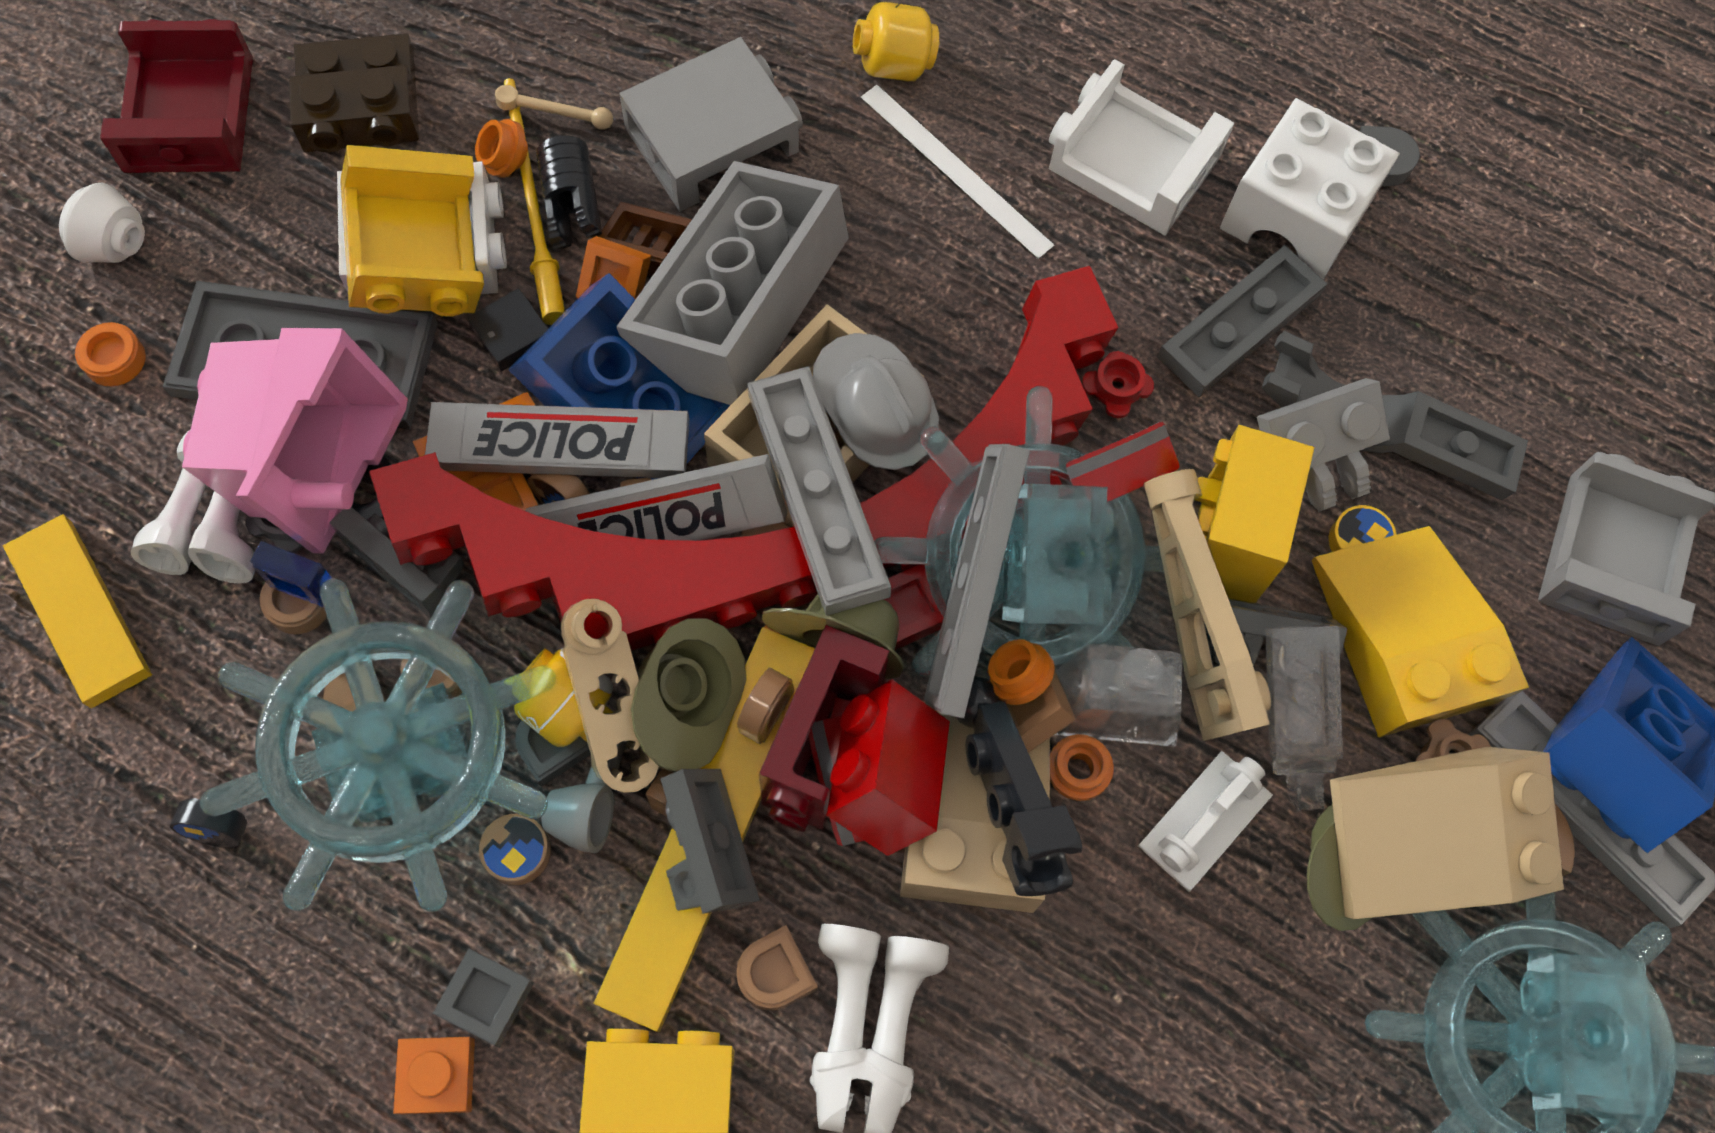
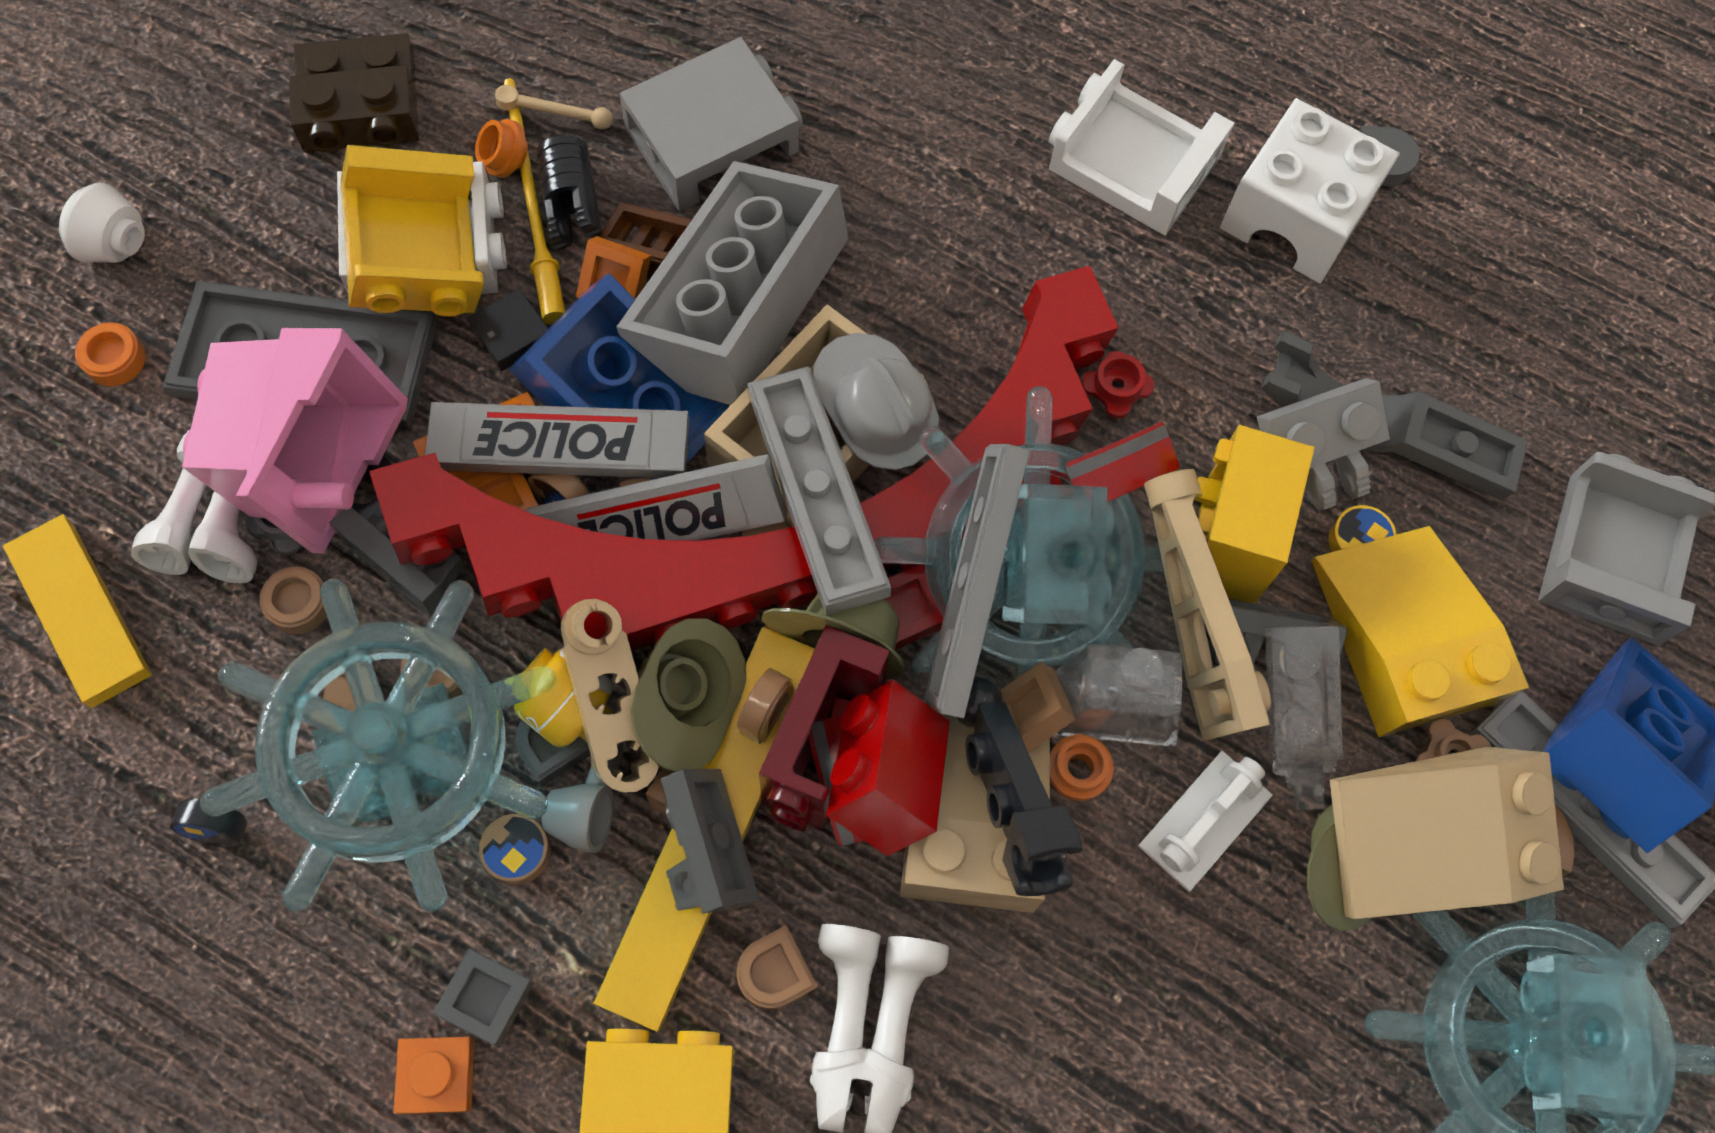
(181, 97): dark red panel -> none
(290, 572): clear blue tile -> none
(896, 41): yellow head -> none
(958, 171): white sticker -> none
(1020, 671): orange plate -> none
(1241, 321): dark grey plate -> none

